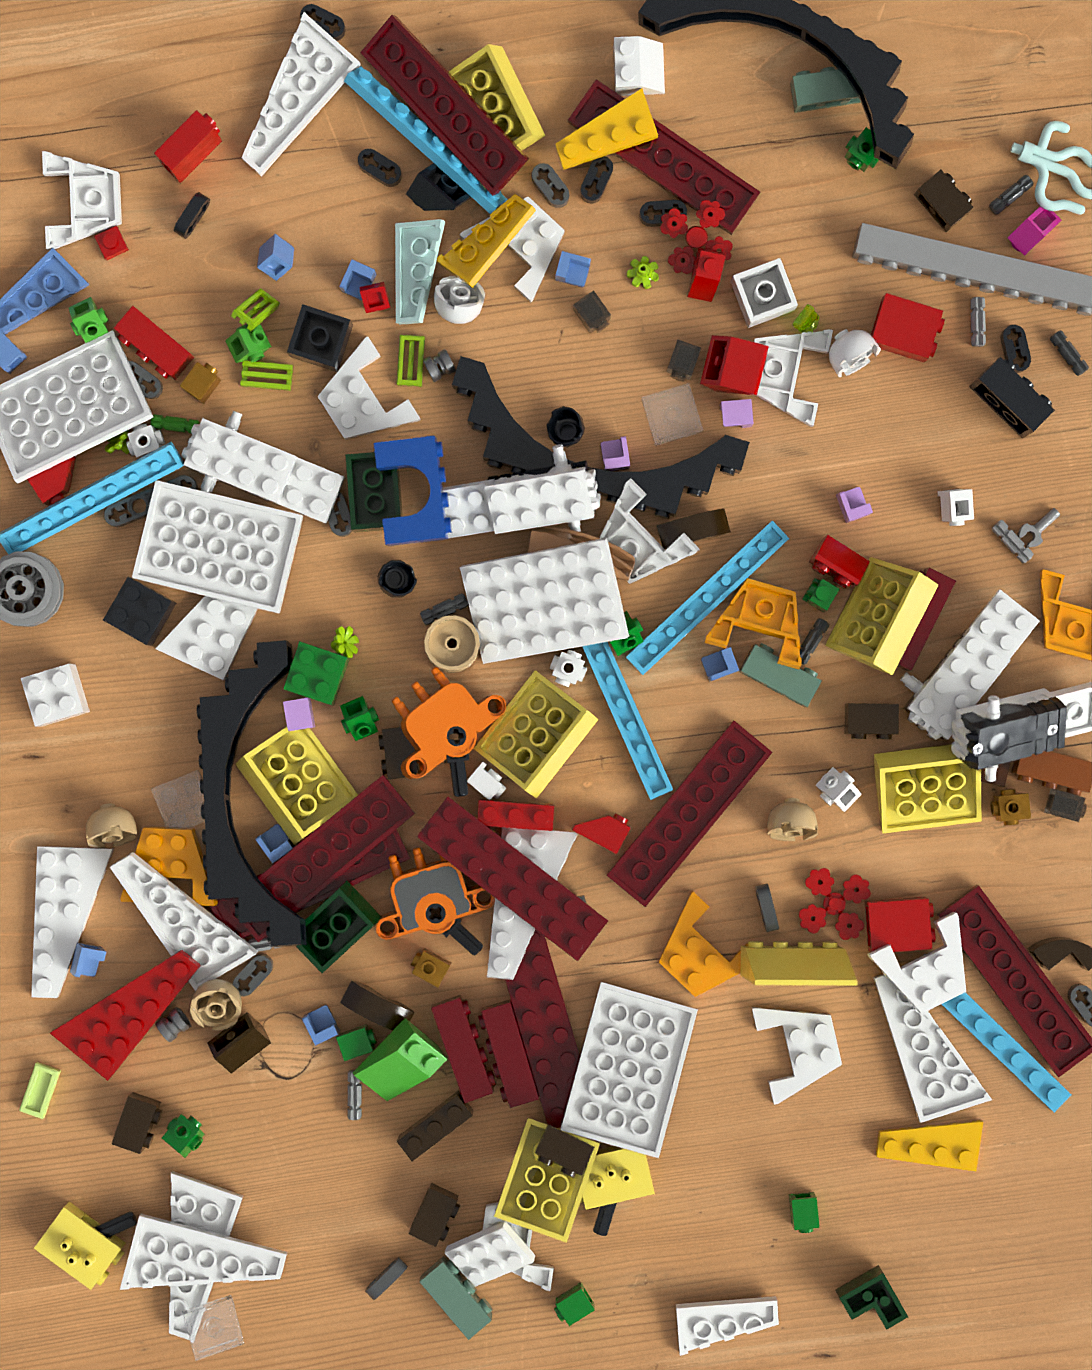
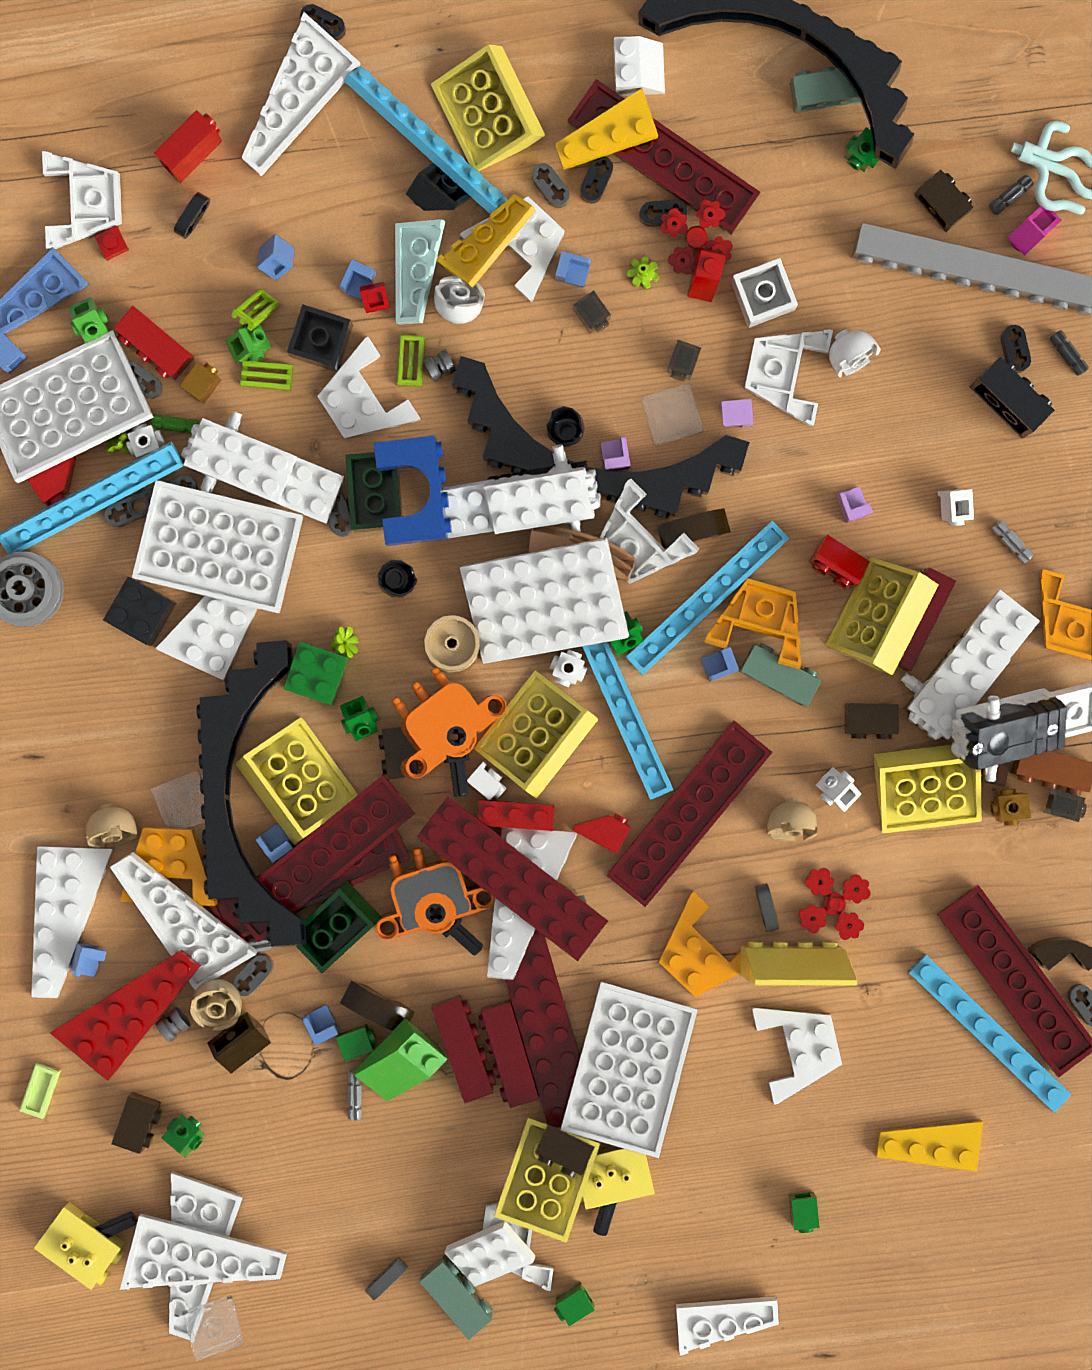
(55, 695): white brick -> none
(299, 714): lavender panel -> none
(376, 172): black beam -> none
(430, 967): pearl gold brick -> none
(434, 1214): dark brown brick -> none
(435, 1126): dark brown brick -> none
(444, 105): dark red plate -> none
(444, 609): dark grey axle -> none
(734, 365): red slope -> none
(807, 320): clear neon green plate -> none
(813, 639): dark grey axle -> none
(820, 594): green brick -> none
(870, 1292): dark green brick -> none
(900, 923): red brick -> none
(907, 327): red brick -> none
(931, 1065): white wing -> none
(933, 976): white wing -> none
(978, 322): light grey axle -> none
(1037, 529): light grey bar -> none

